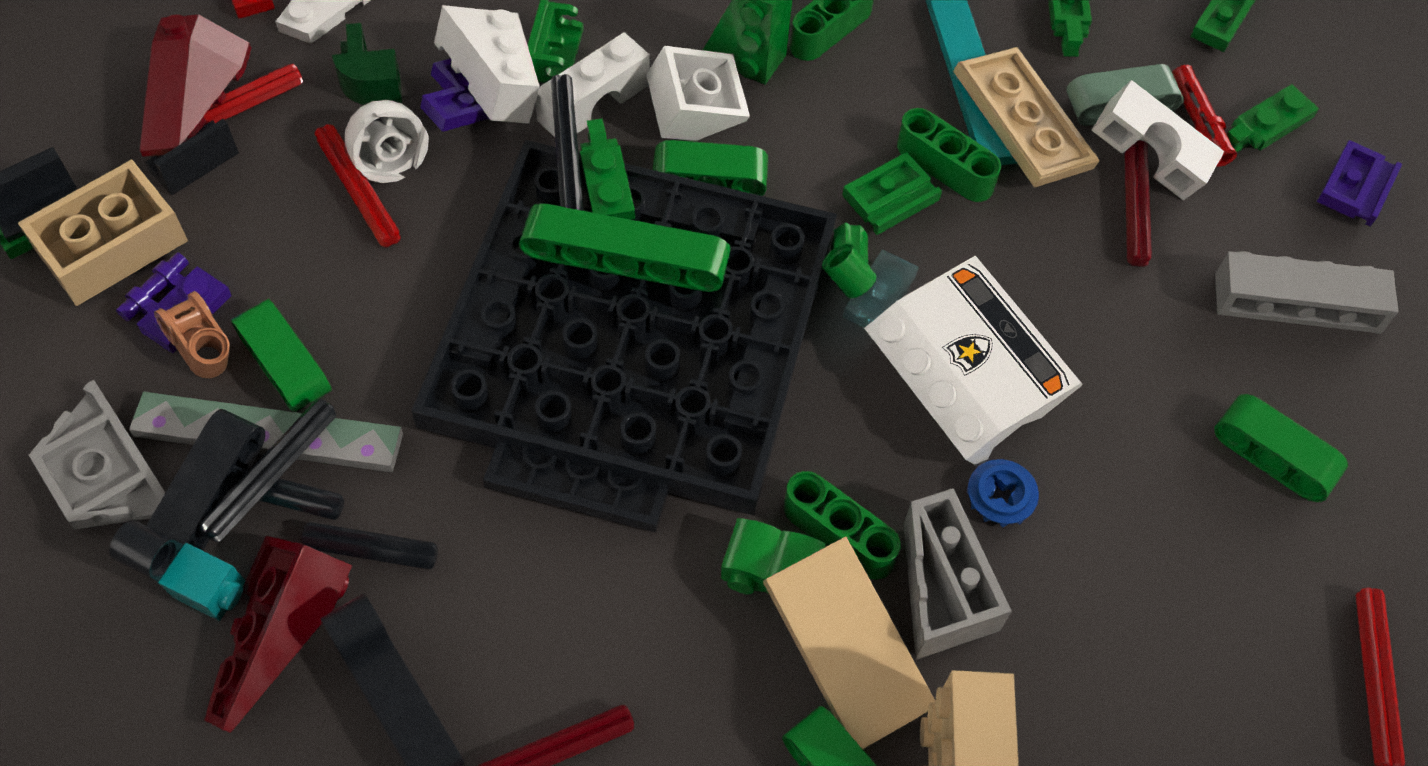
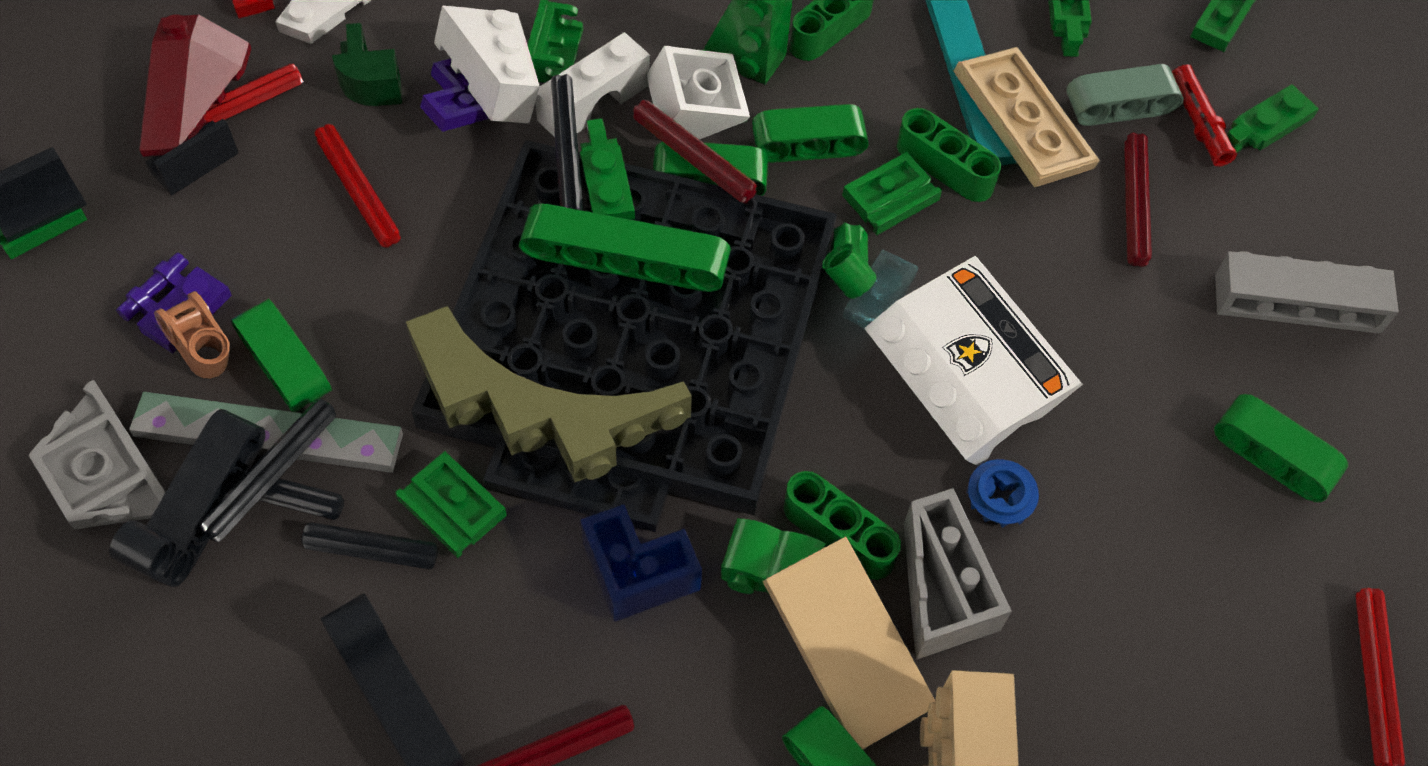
(104, 232): tan brick -> none
(203, 582): teal brick -> none
(288, 596): dark red wedge -> none
(385, 140): white cylinder -> none
(451, 504): none -> green plate
(530, 414): none -> olive arch
(638, 574): none -> clear blue brick
(695, 151): none -> dark red axle
(810, 132): none -> green beam
(1183, 152): white arch -> none
(1359, 183): dark purple plate -> none

